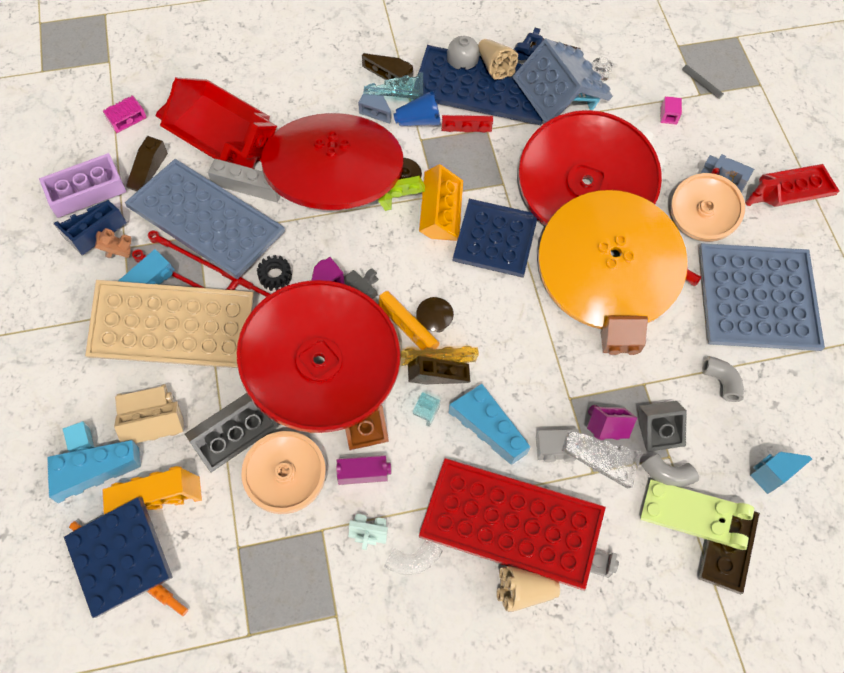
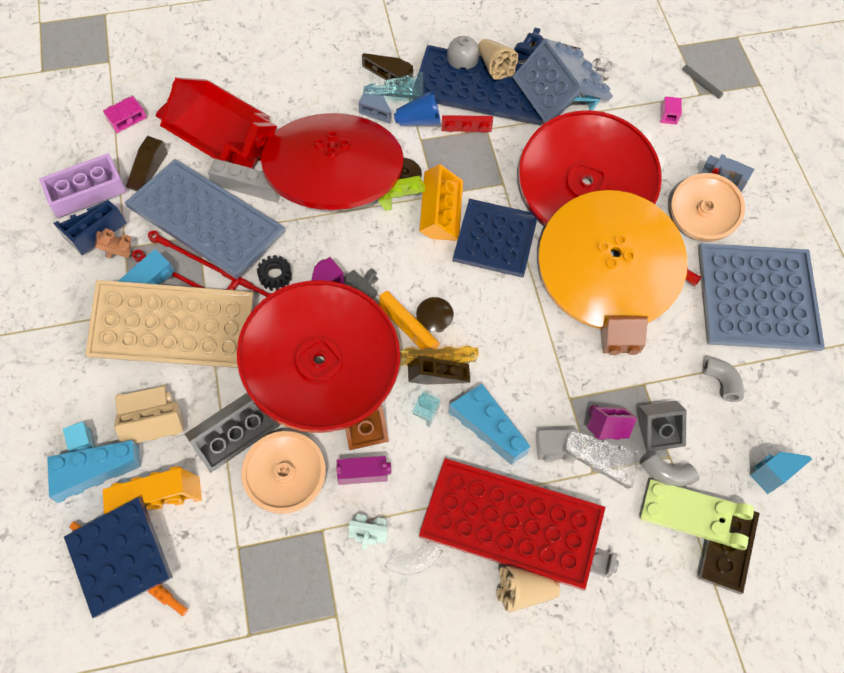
(794, 186): red hinge -> none

